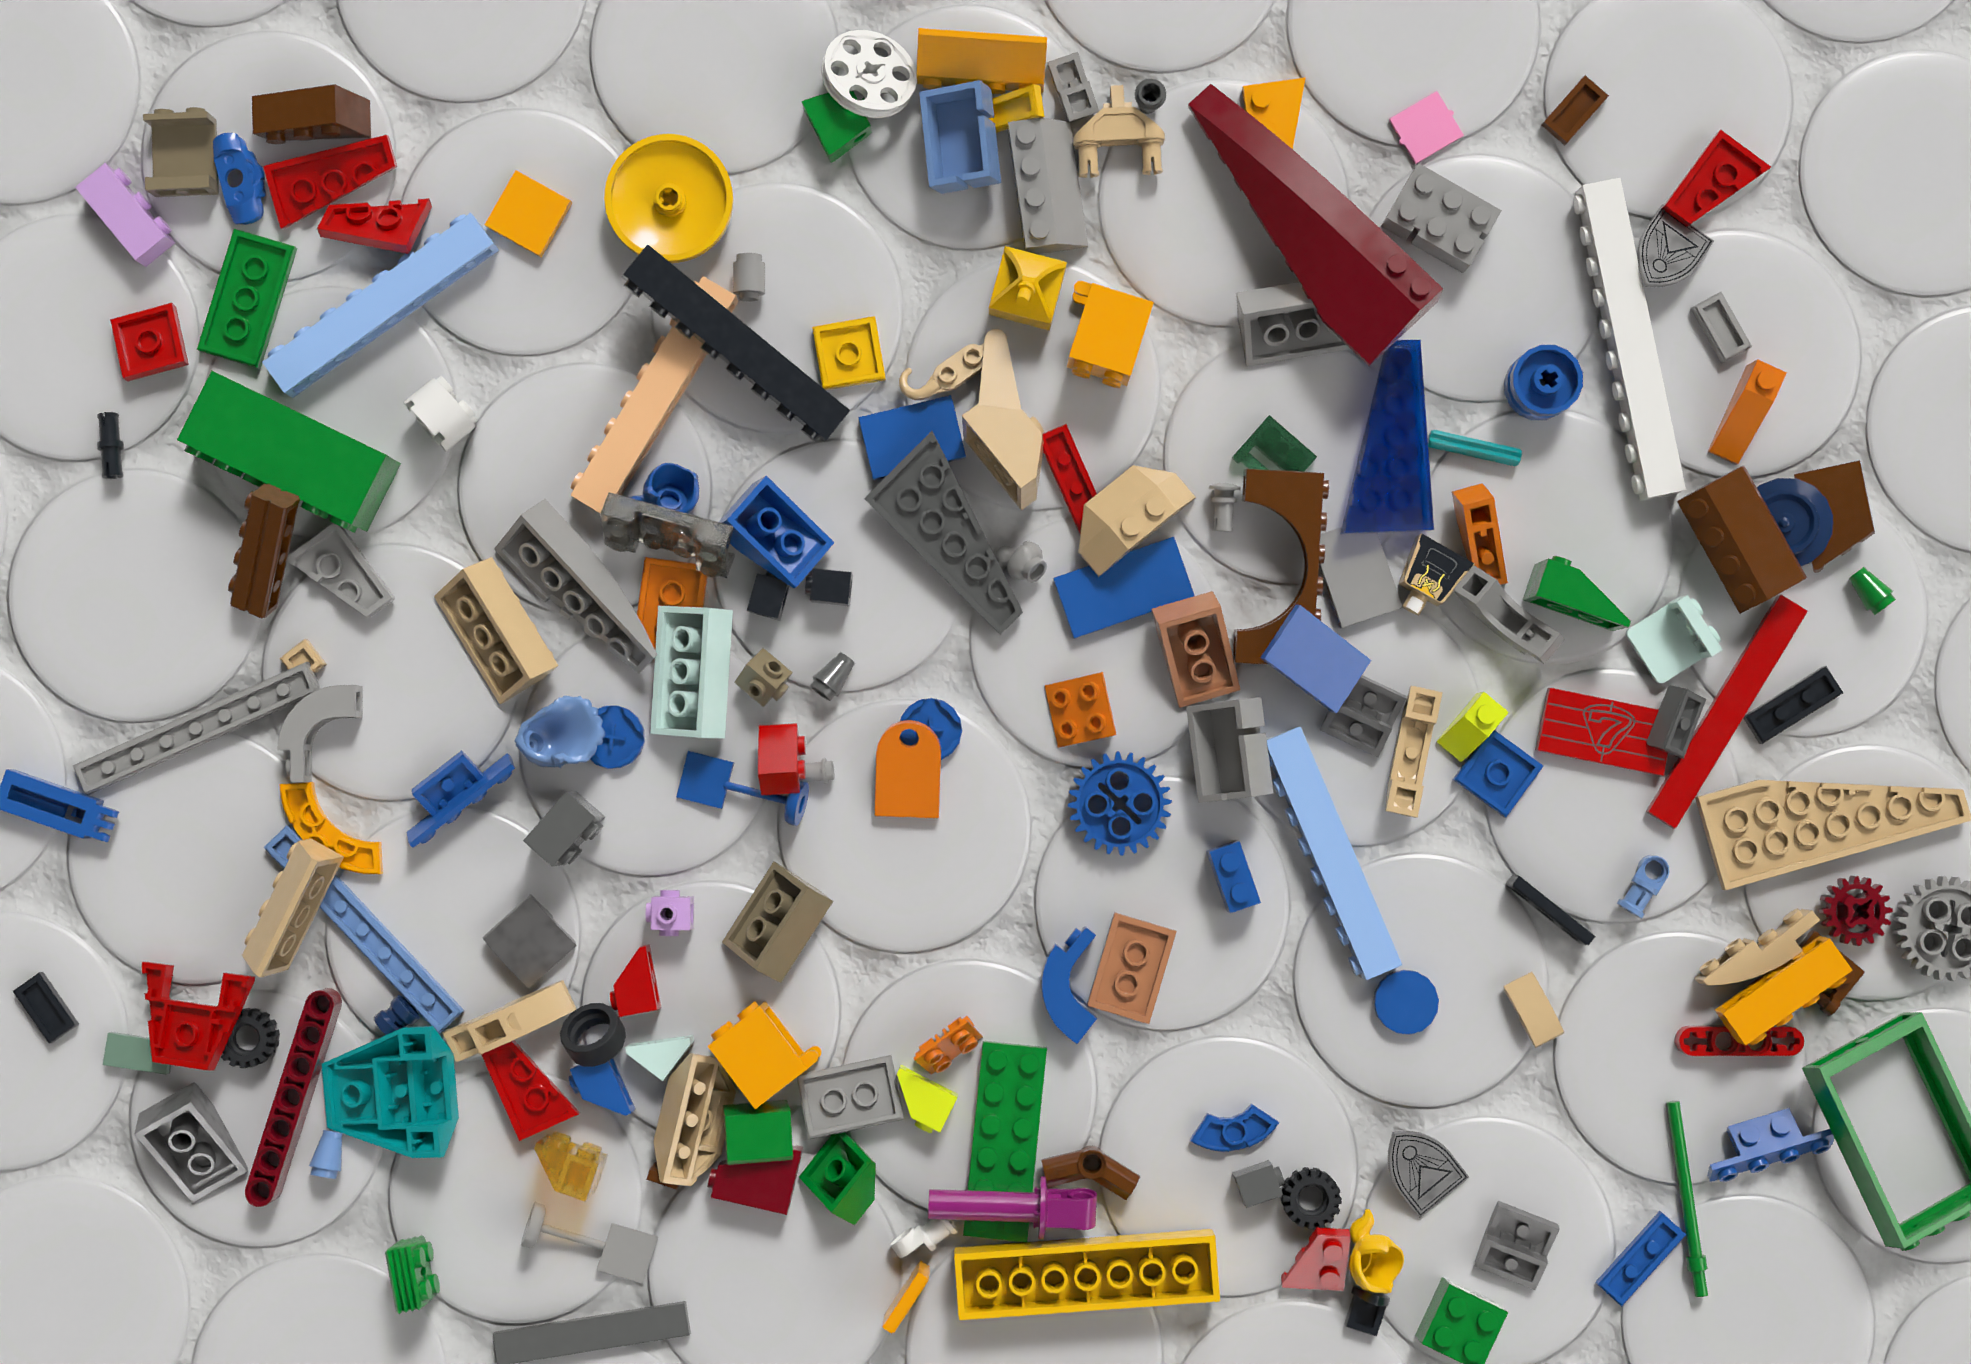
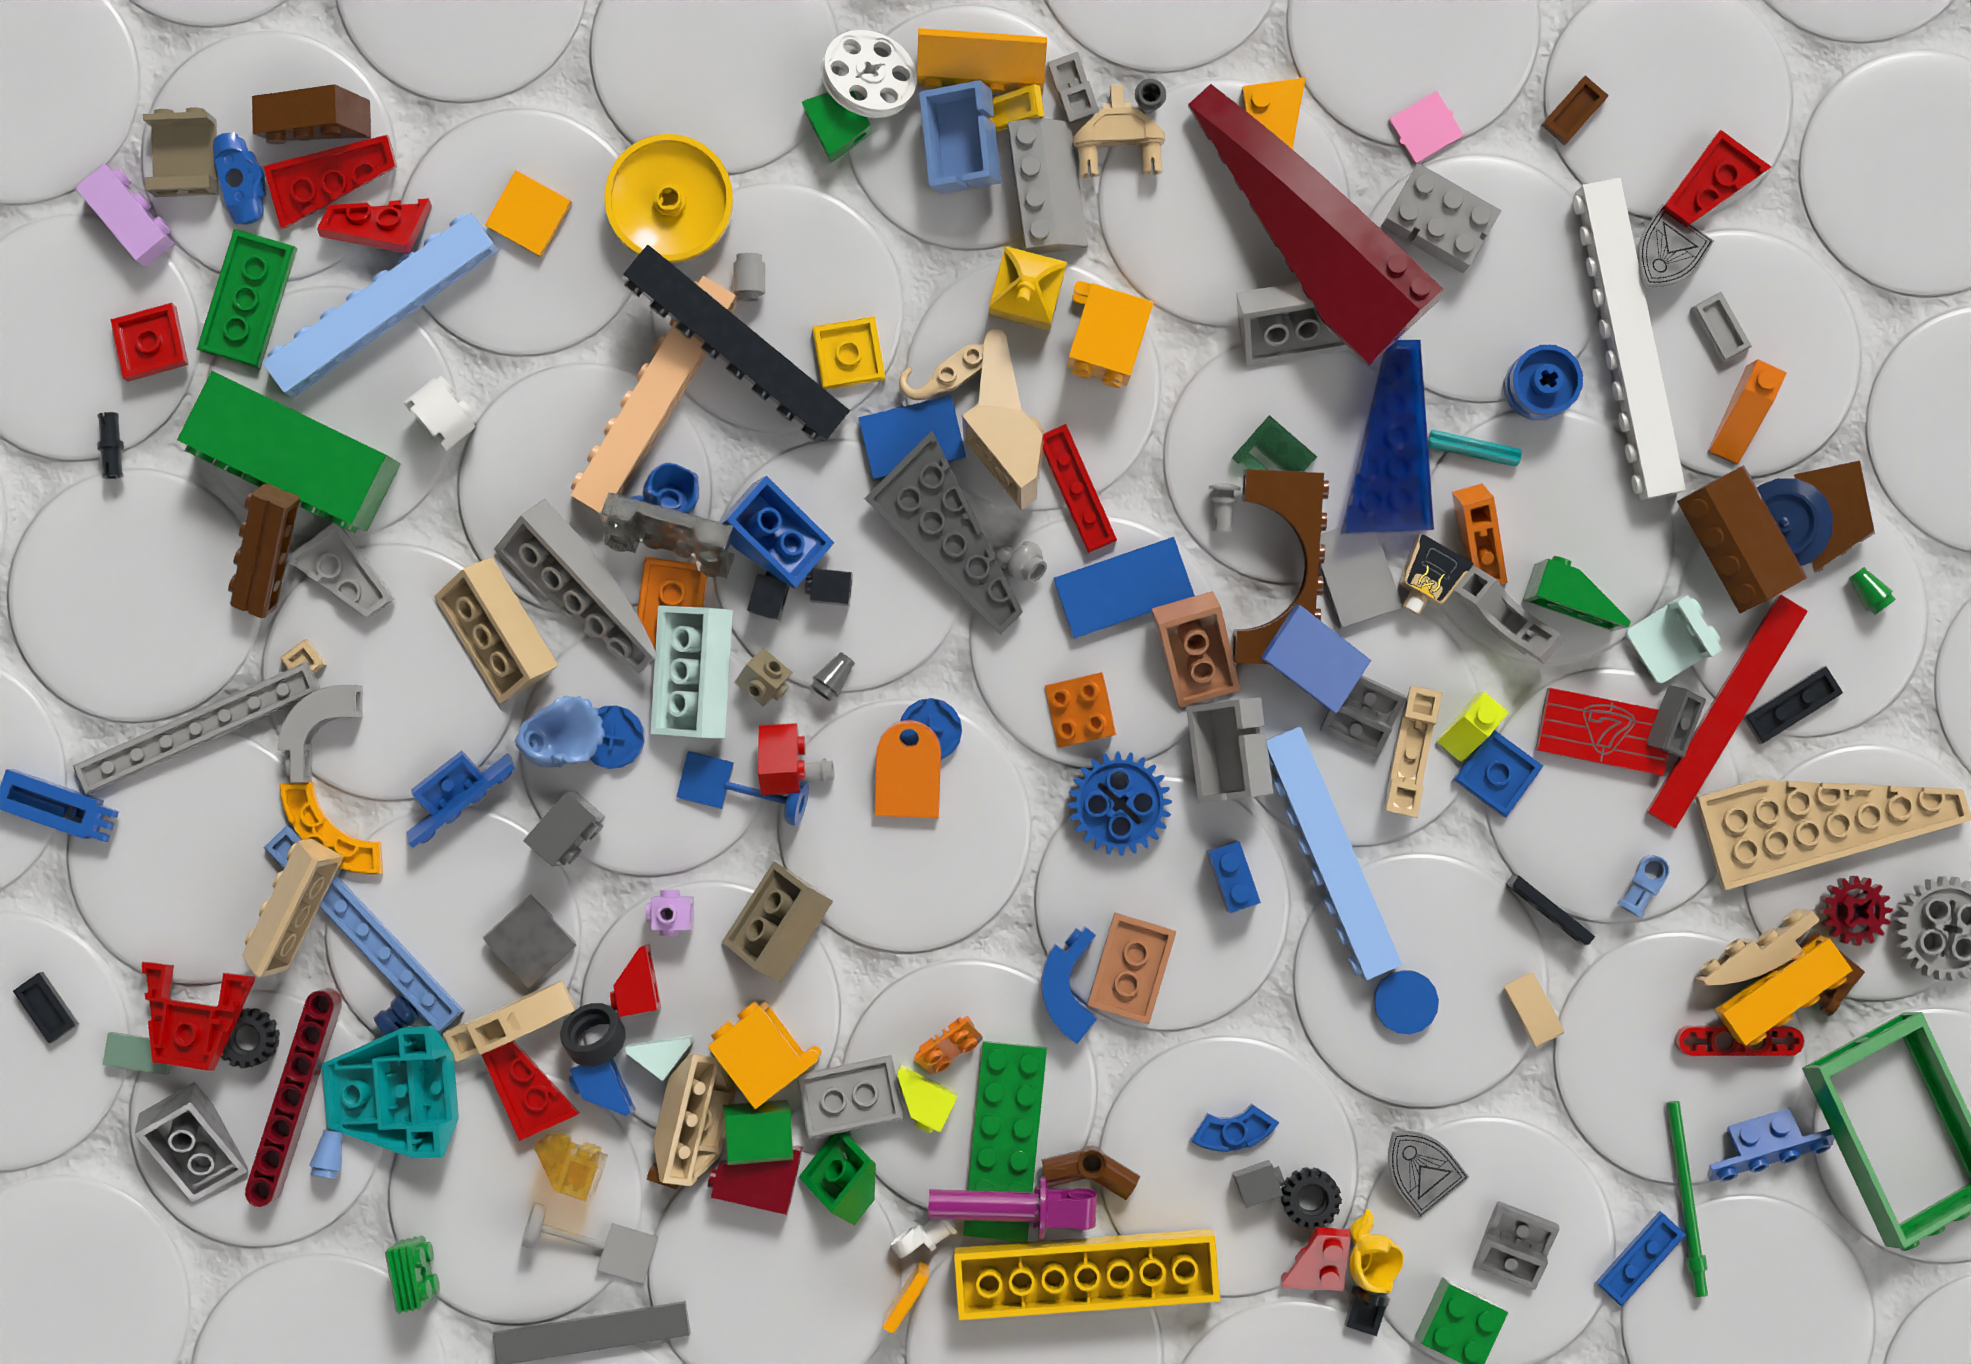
(1128, 514): tan wedge -> none

